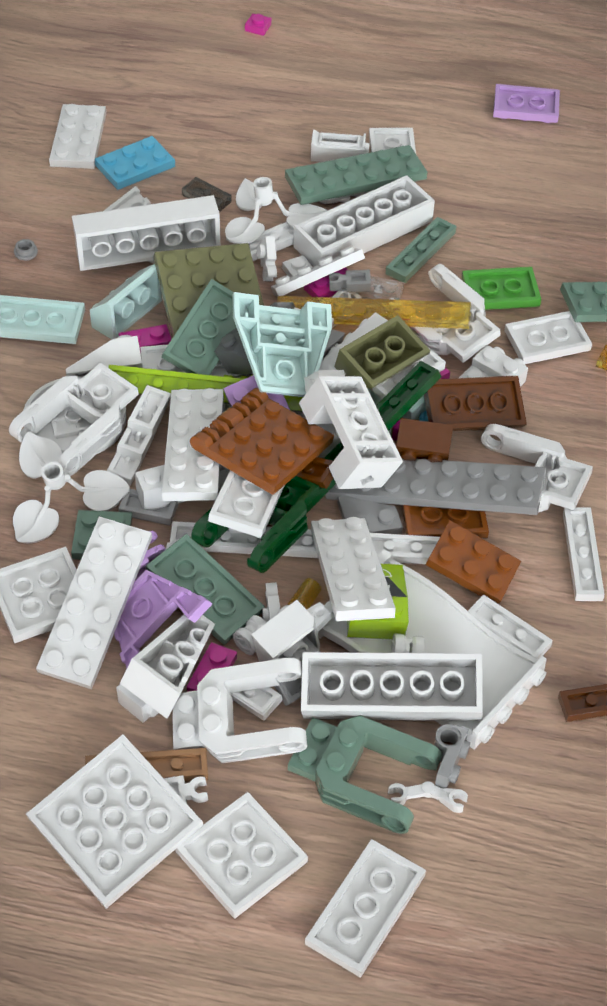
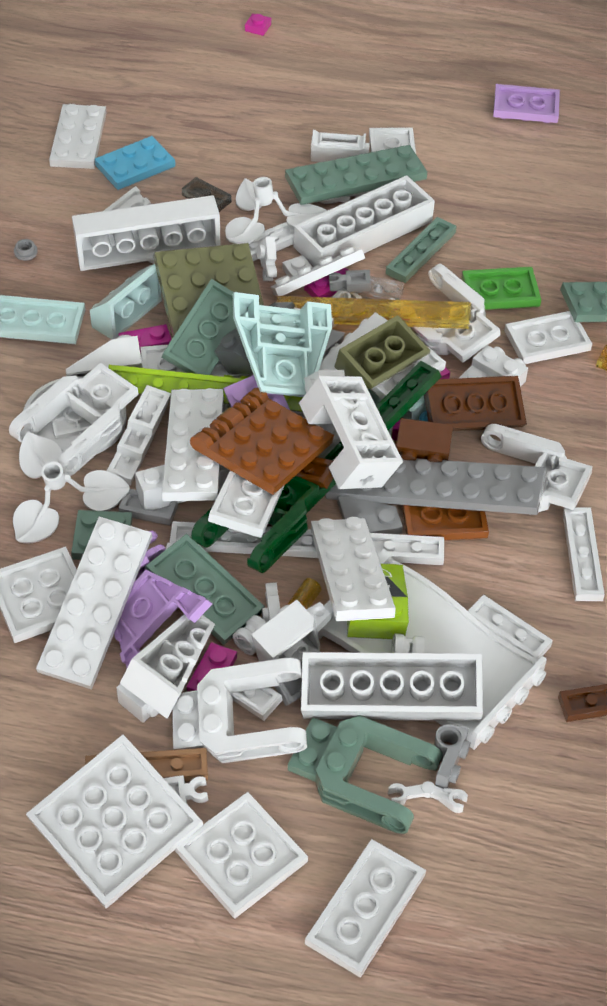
(473, 562): dark orange plate -> none

